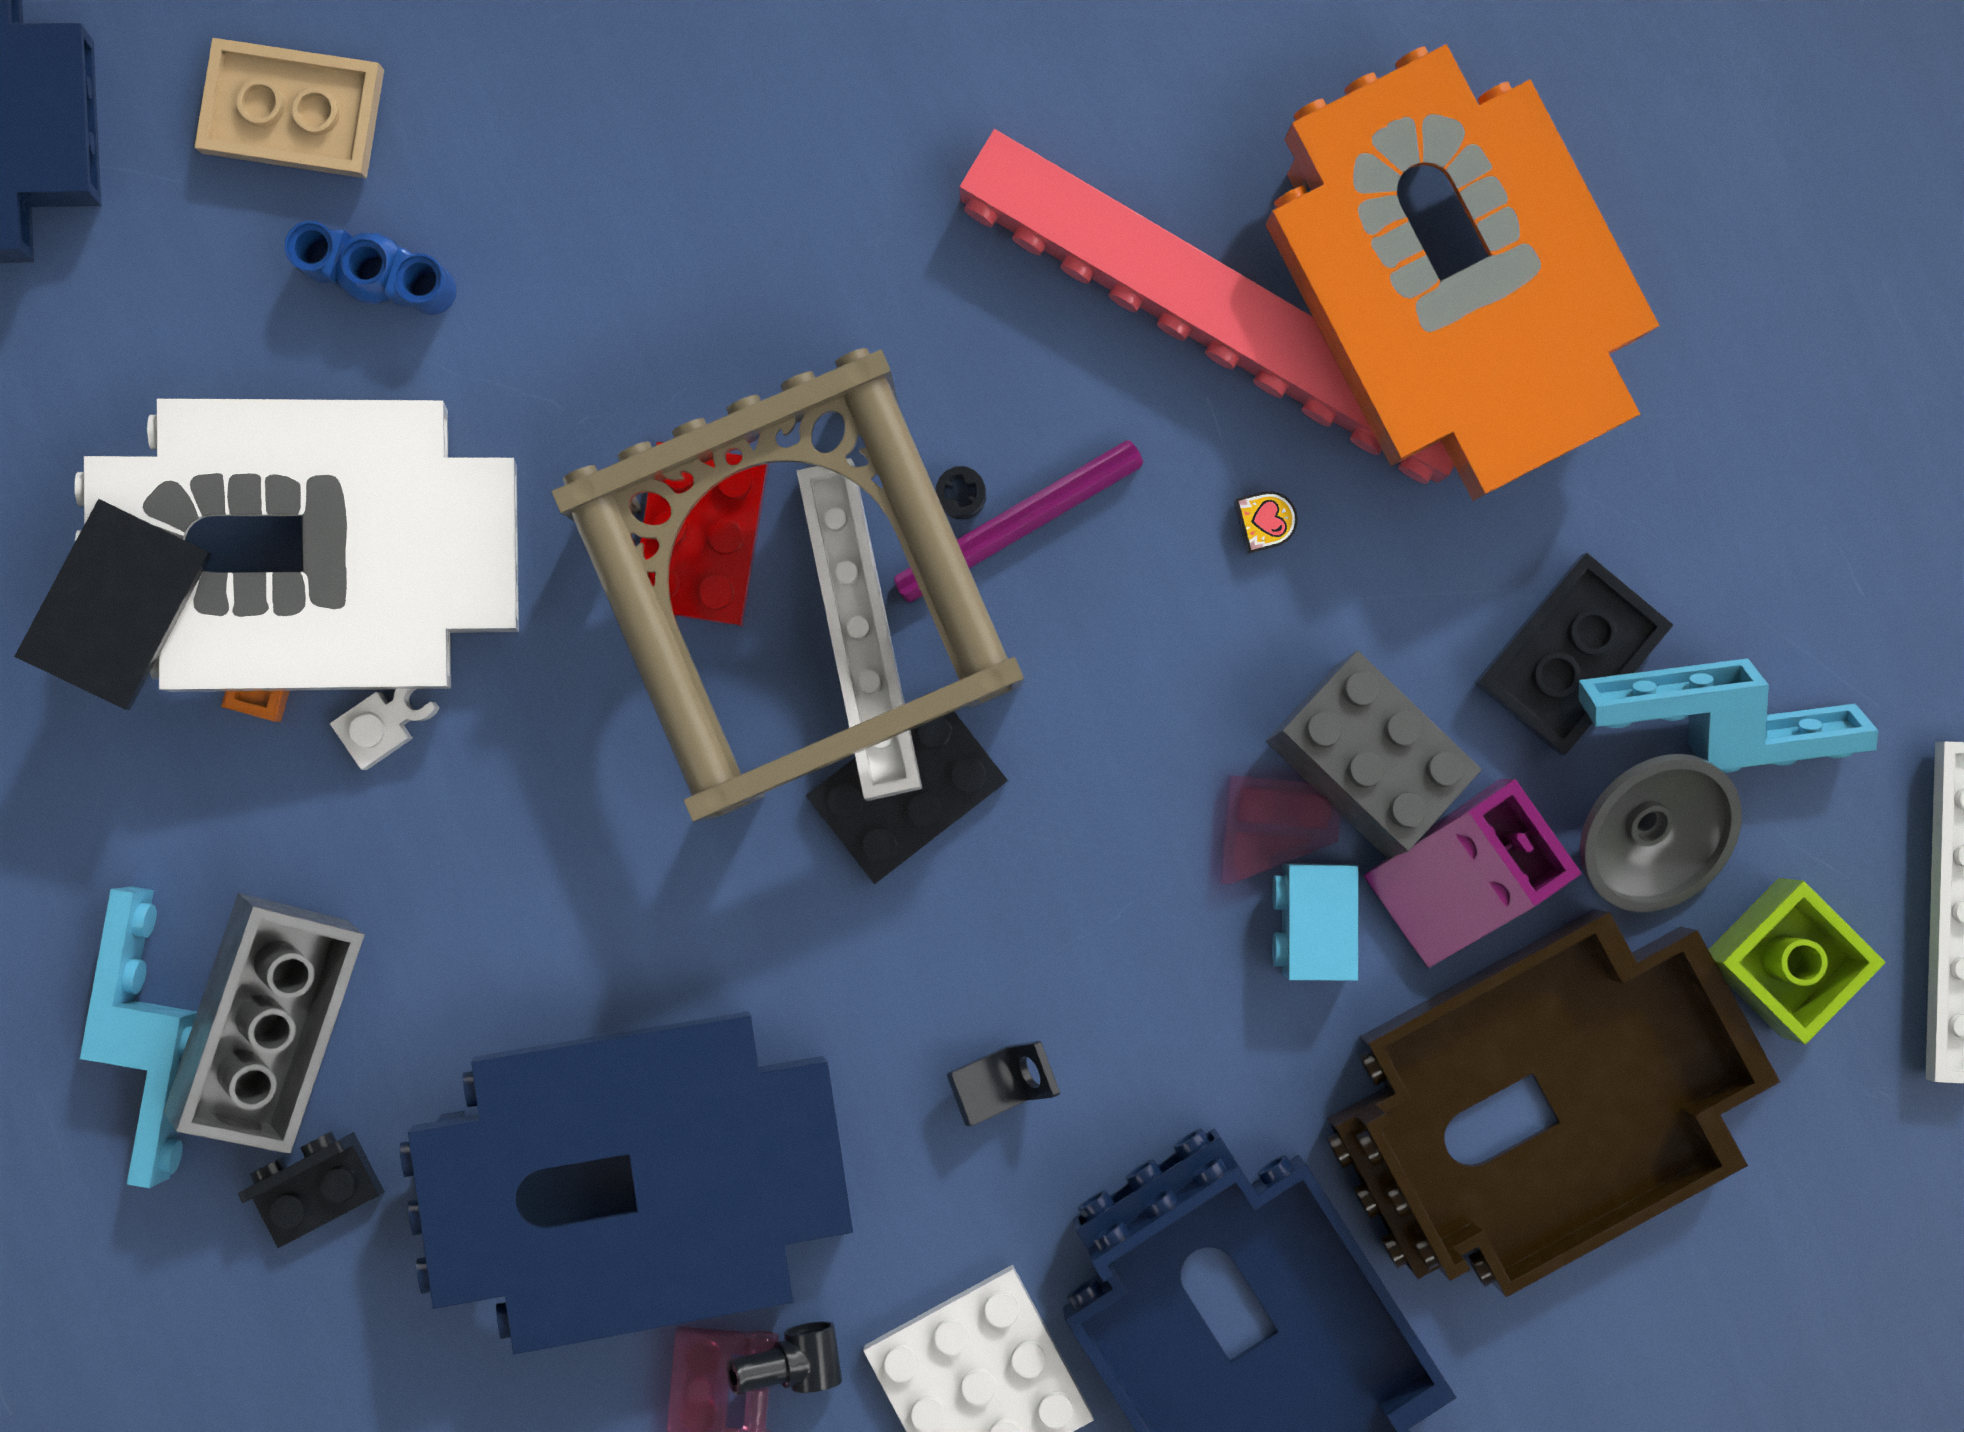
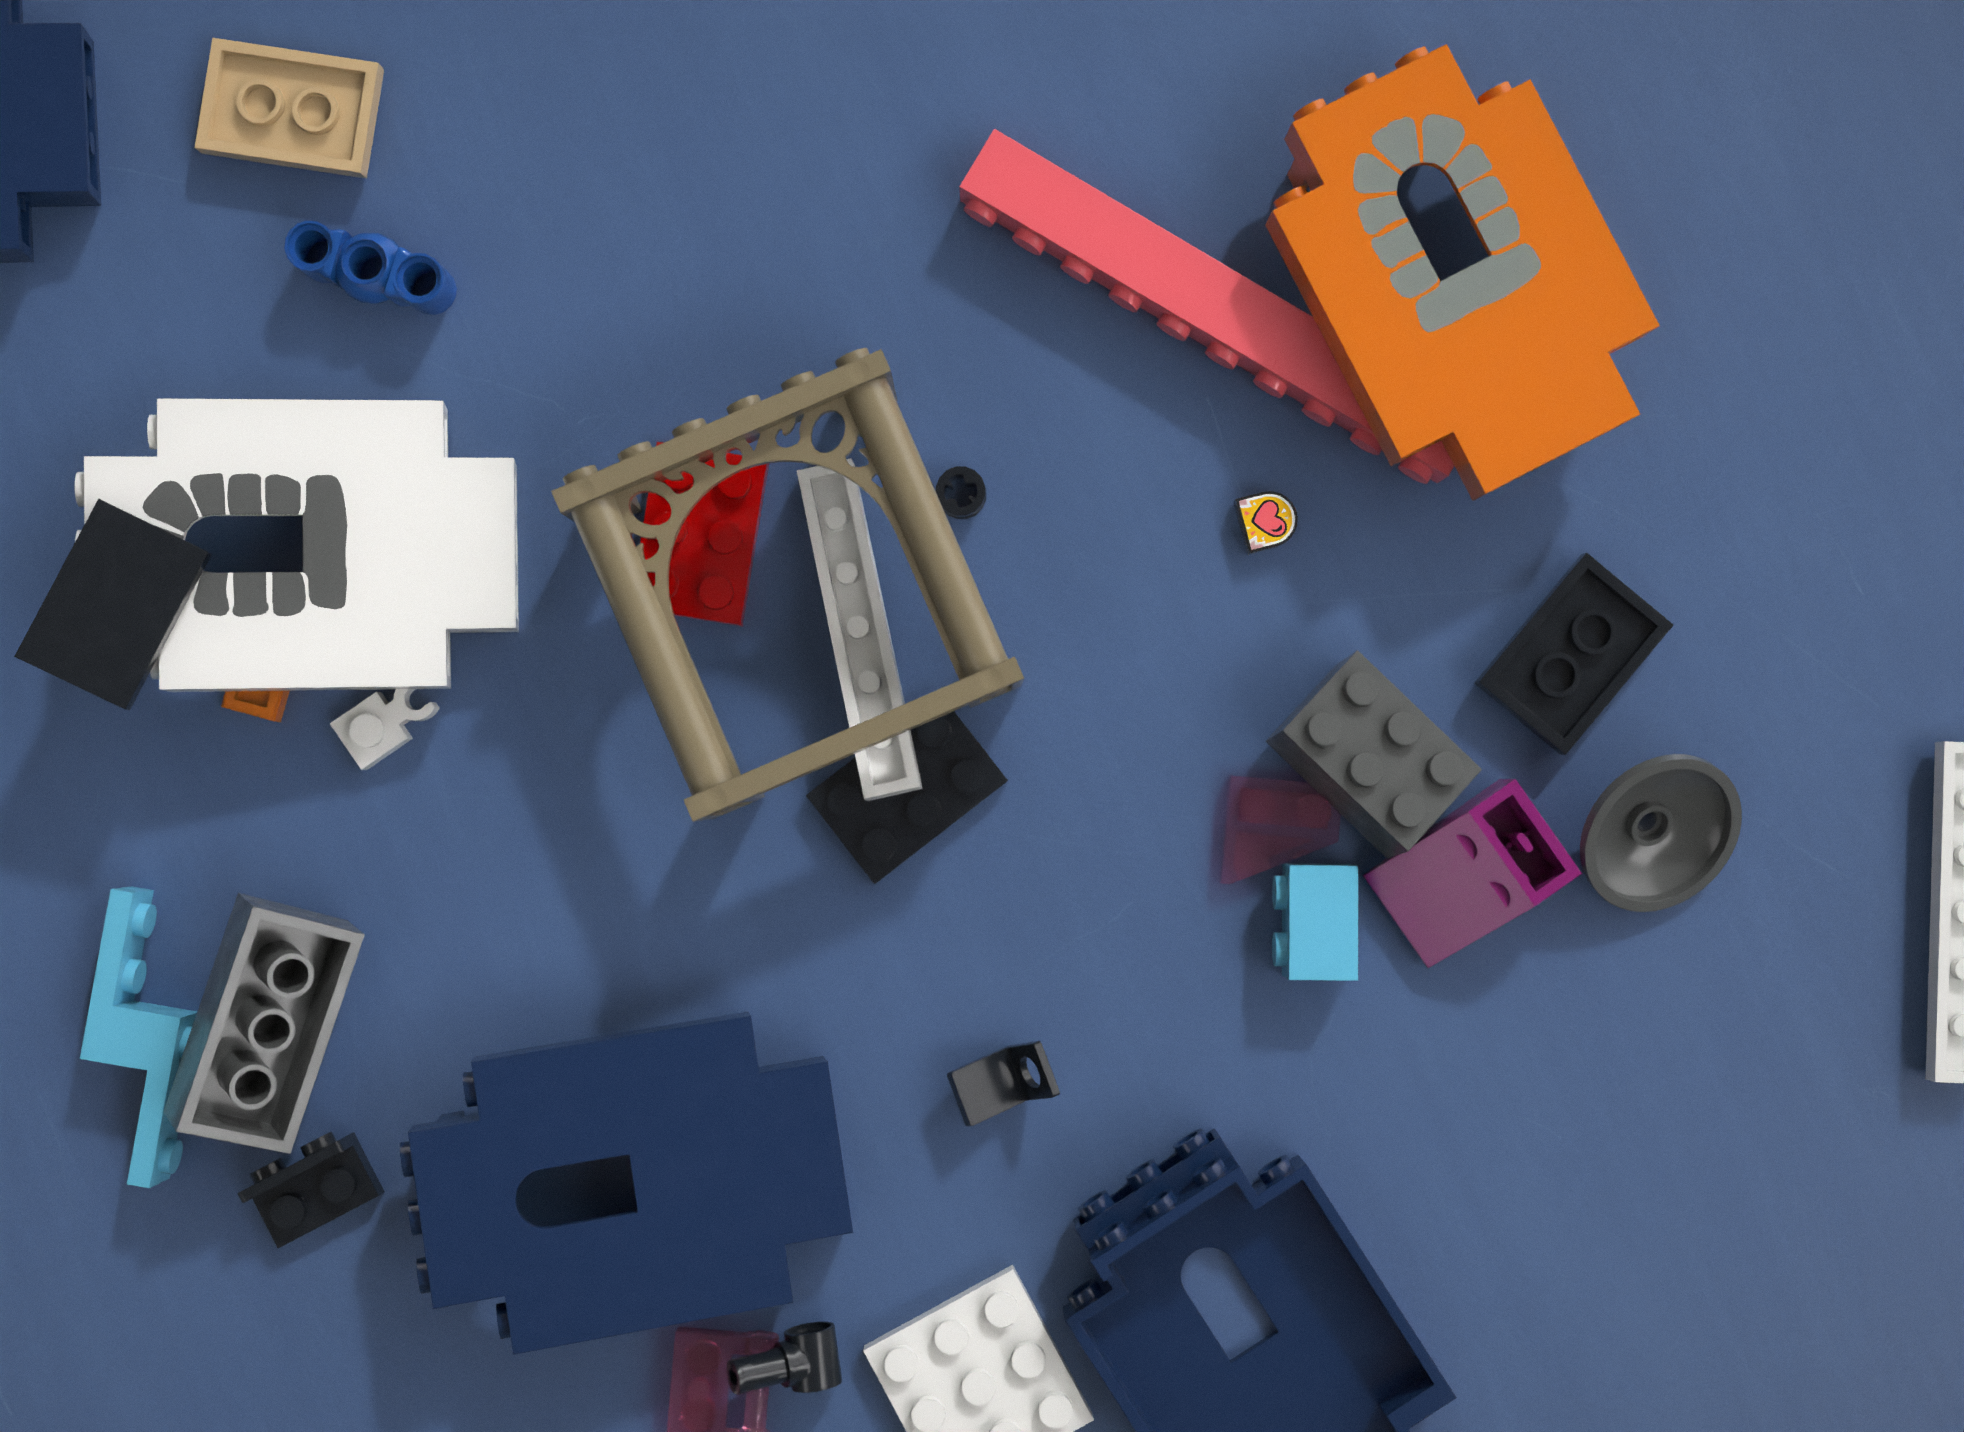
(1037, 510): magenta axle -> none
(1631, 1062): dark brown panel -> none
(1727, 715): medium azure bracket -> none
(1794, 959): lime brick -> none

